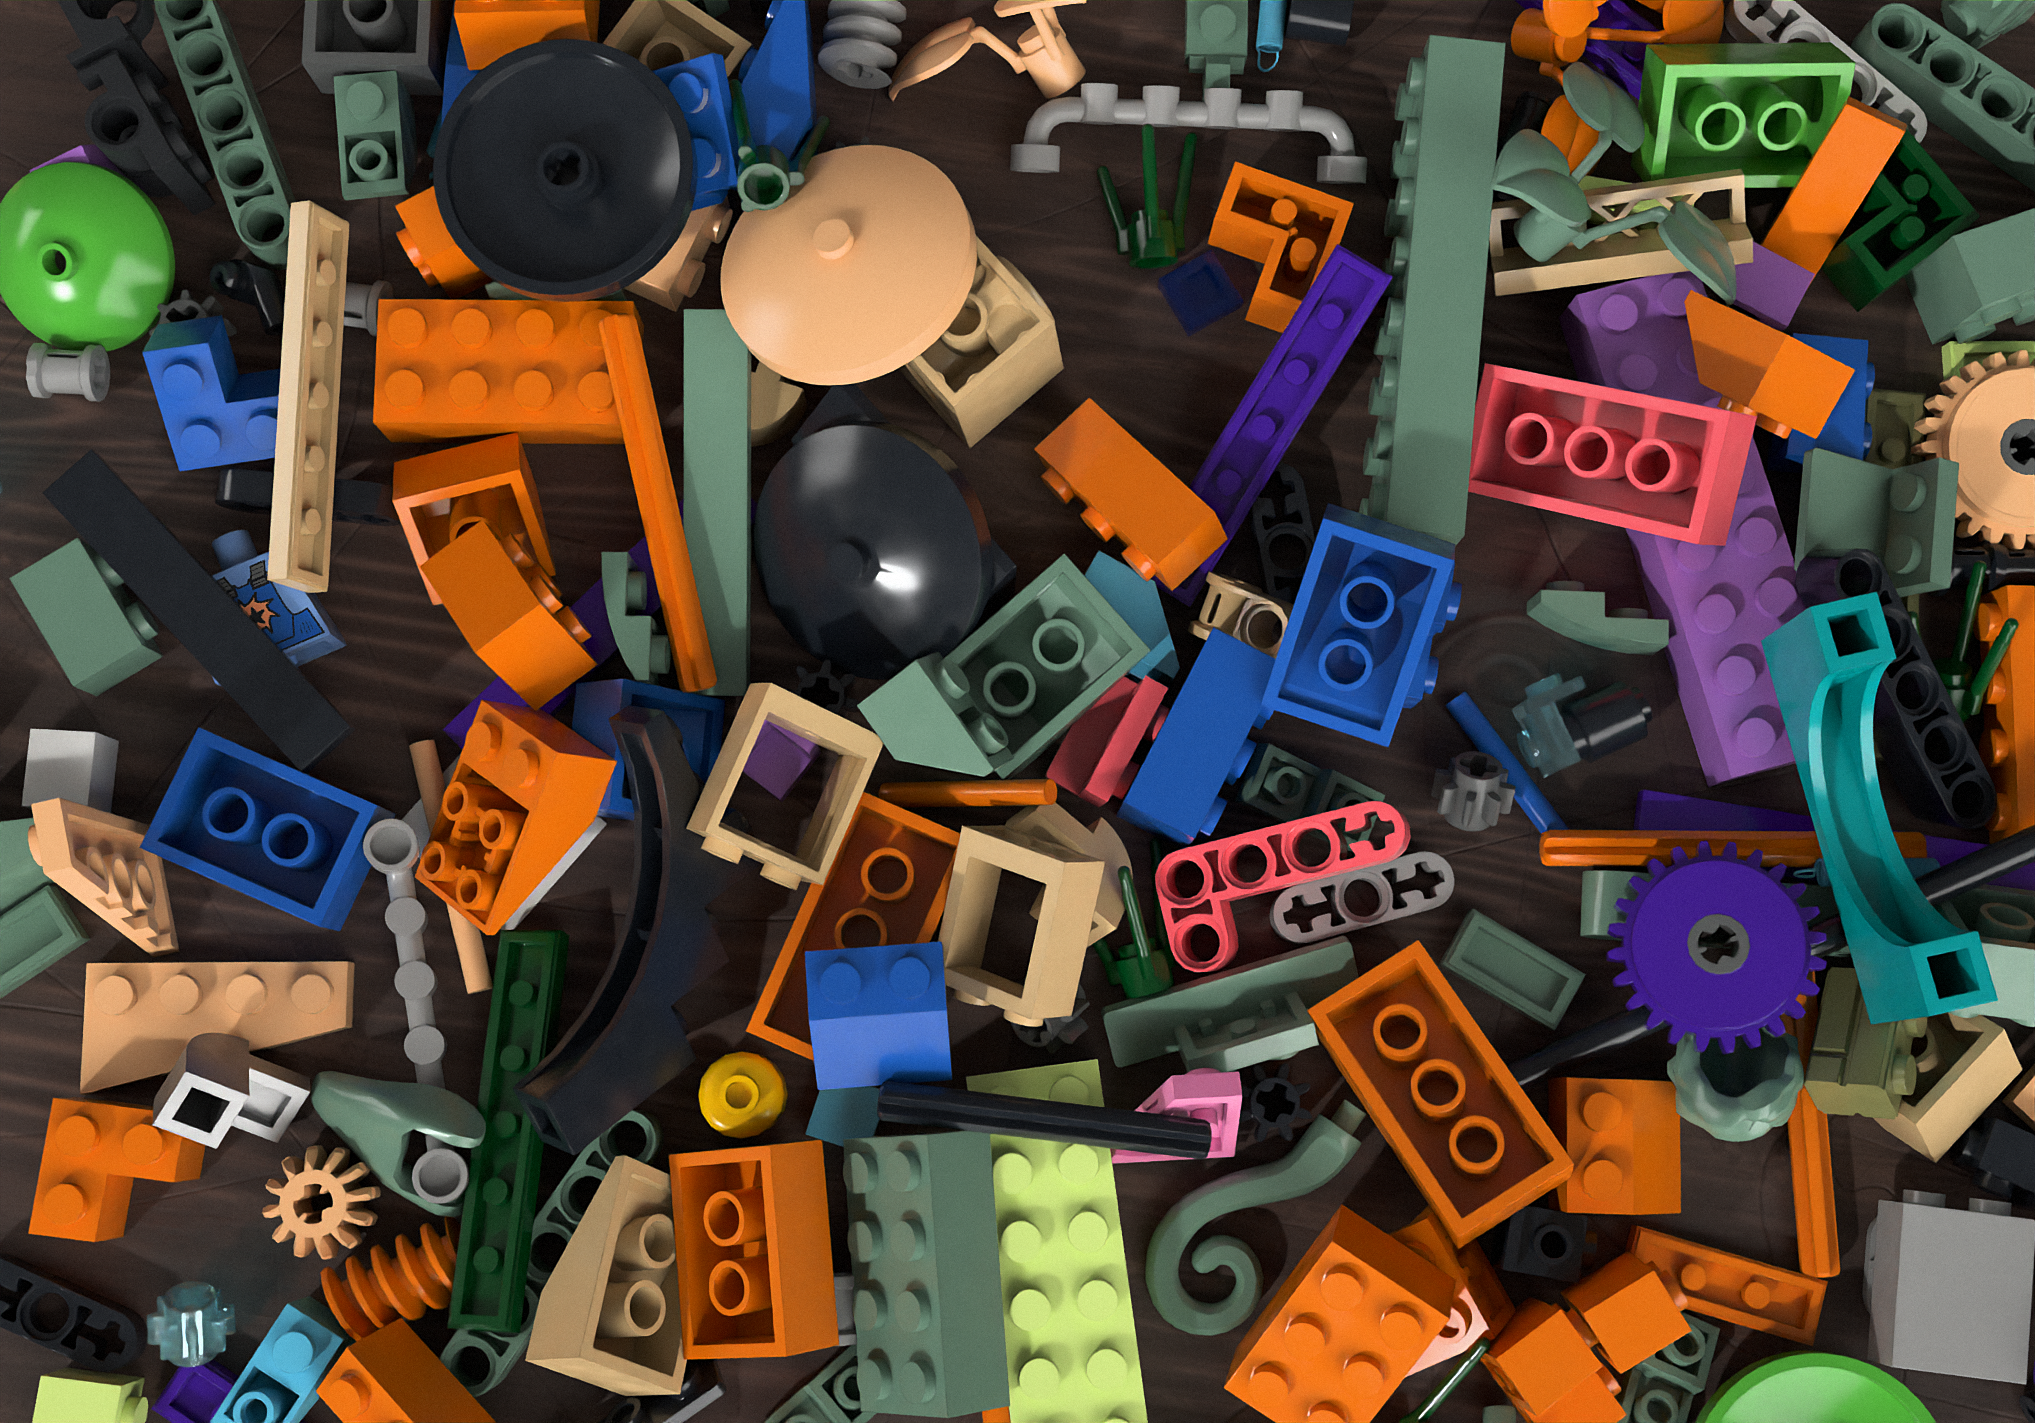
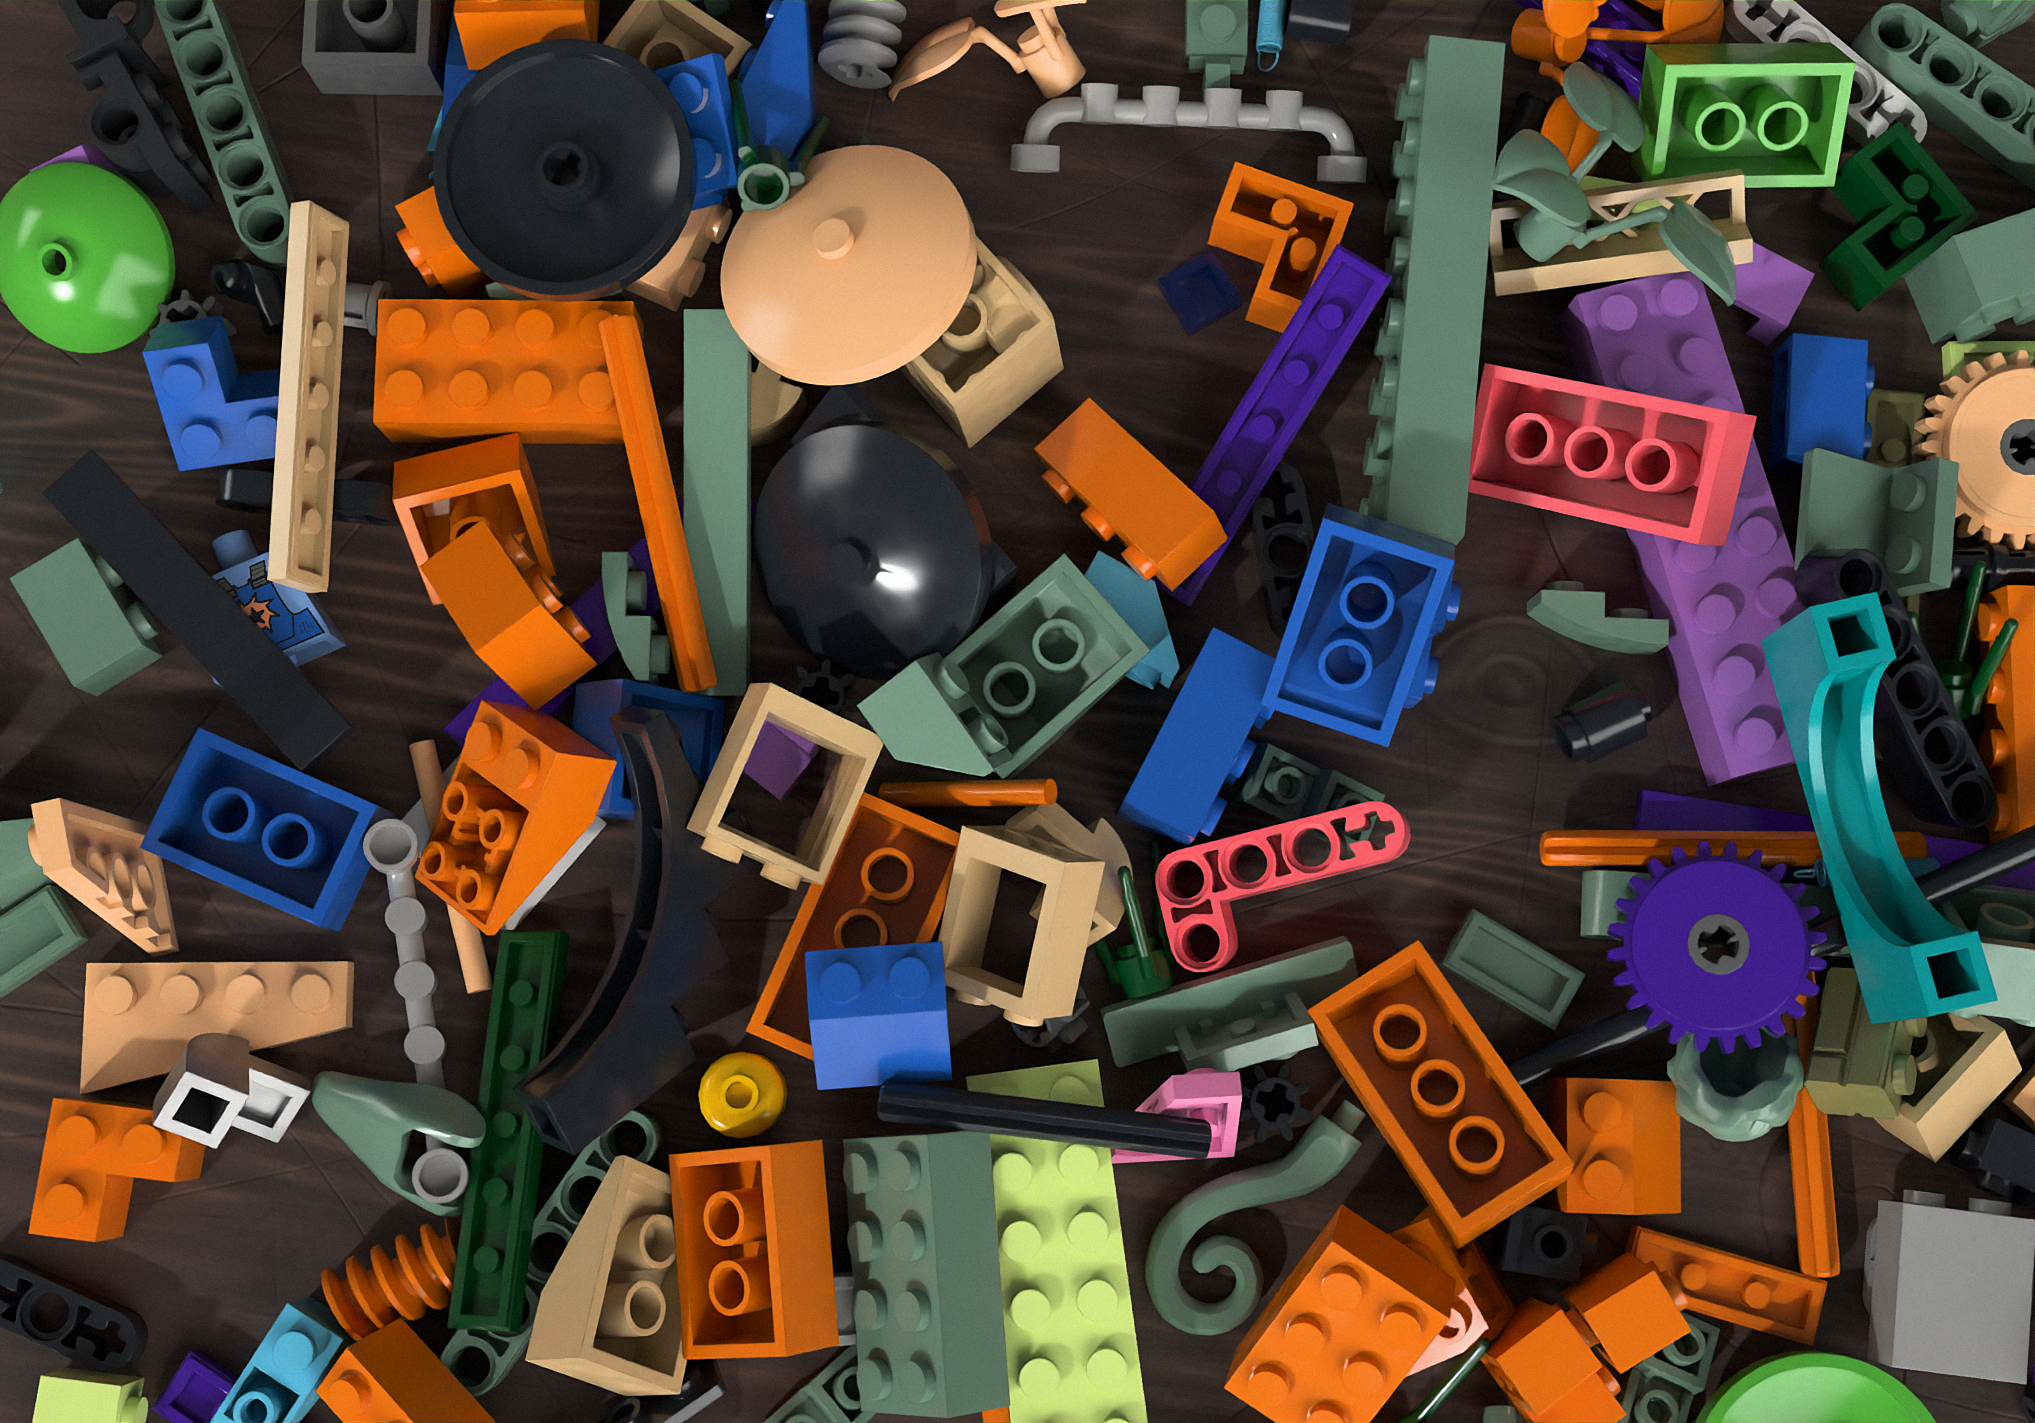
(68, 371): light grey bush -> none
(70, 767): white brick -> none
(191, 1324): clear light blue gear -> none
(328, 1226): light nougat gear -> none
(375, 135): sand green slope -> none
(844, 1114): medium azure tile -> none
(1099, 746): coral bracket -> none
(1152, 237): dark green plant -> none
(1241, 613): tan piece -> none
(1402, 869): light grey beam -> none
(1473, 791): dark grey gear -> none
(1489, 742): blue bar -> none
(1543, 734): clear light blue bracket -> none
(1763, 369): orange slope -> none
(1833, 184): orange tile -> none

